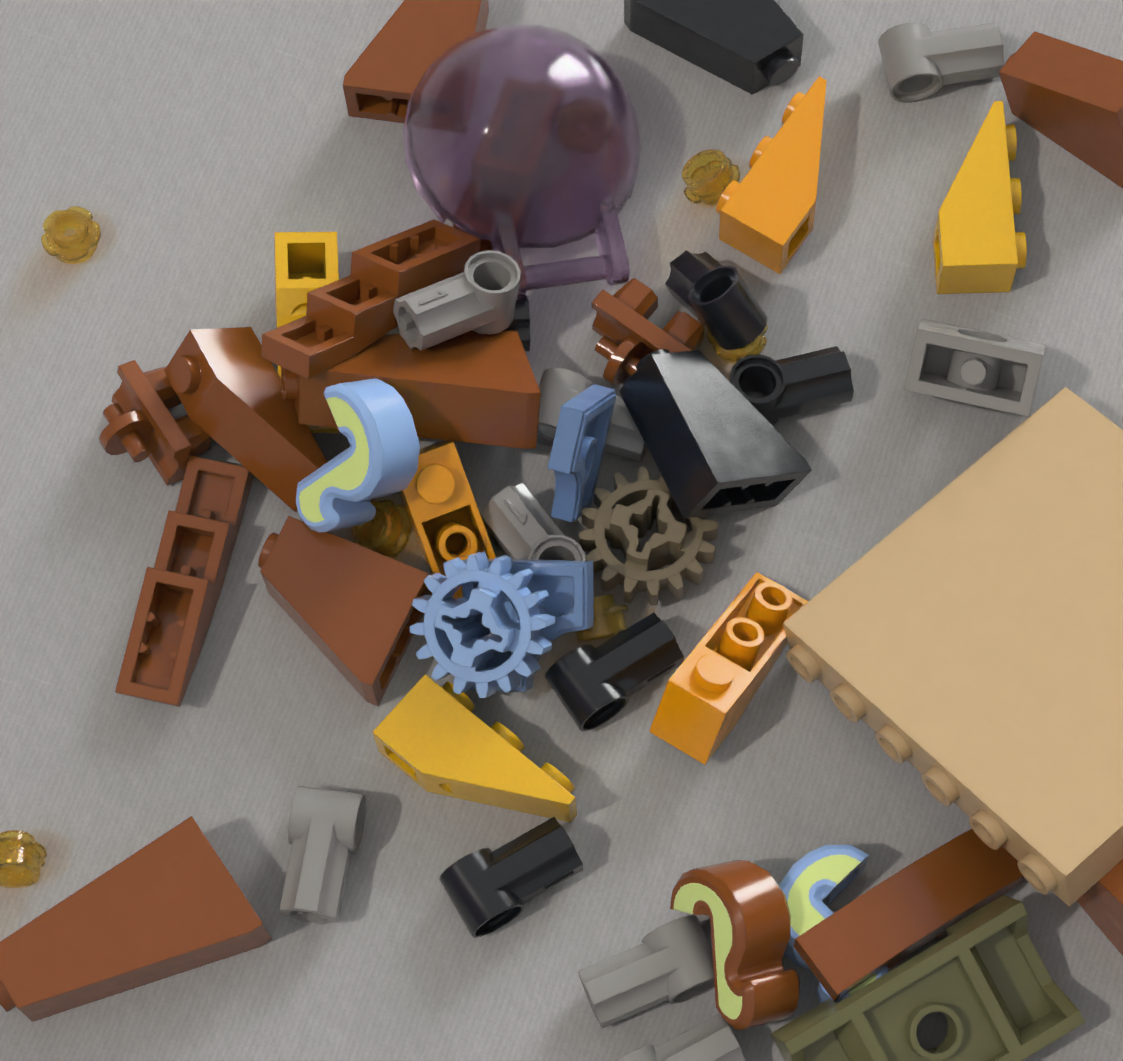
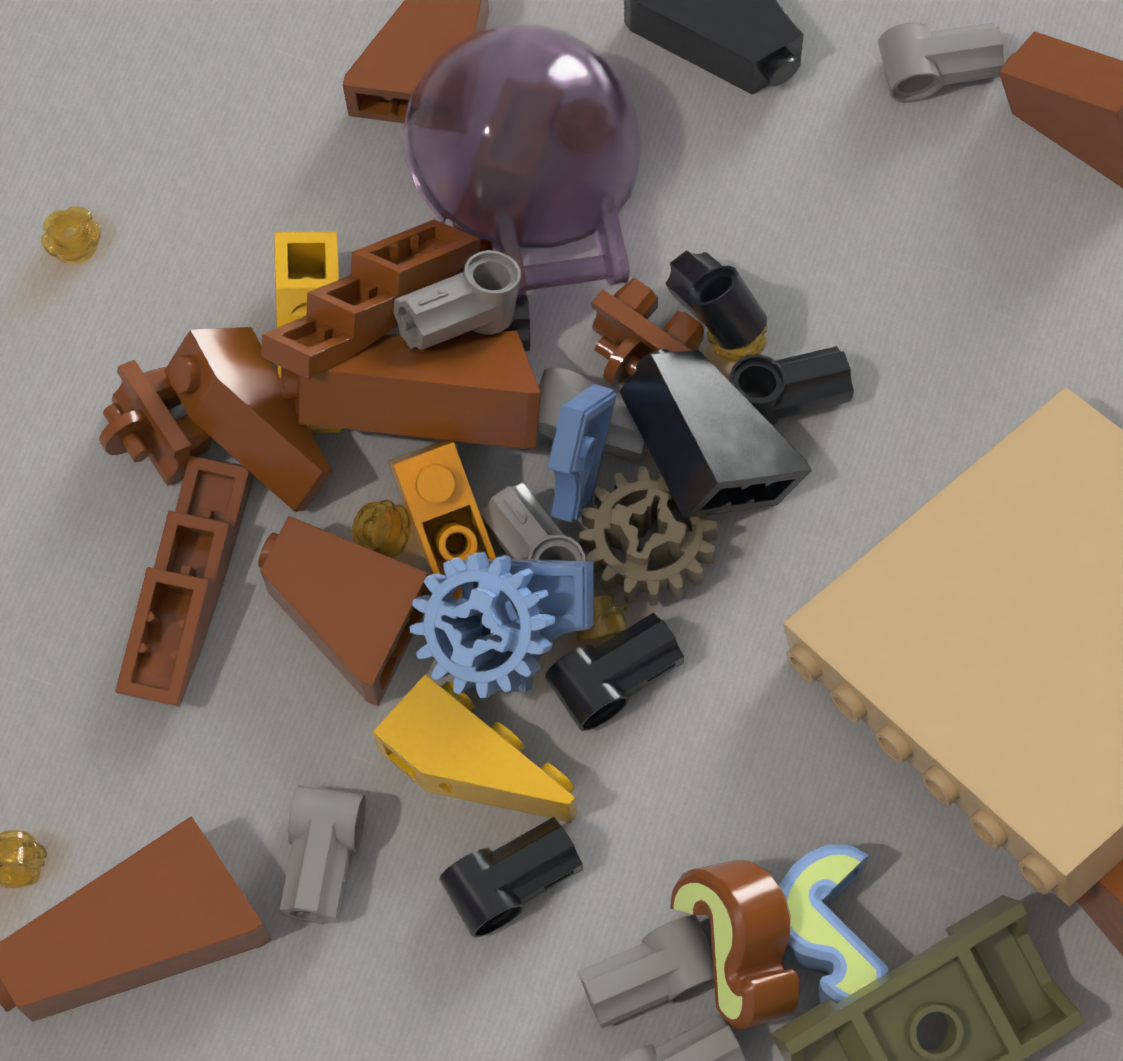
(375, 465): light blue animal -> none
(708, 176): clear yellow plate -> none
(725, 669): light orange slope -> none
(776, 200): light orange slope -> none
(906, 912): dark orange slope -> none
(974, 367): light grey brick -> none
(975, 224): yellow slope -> none

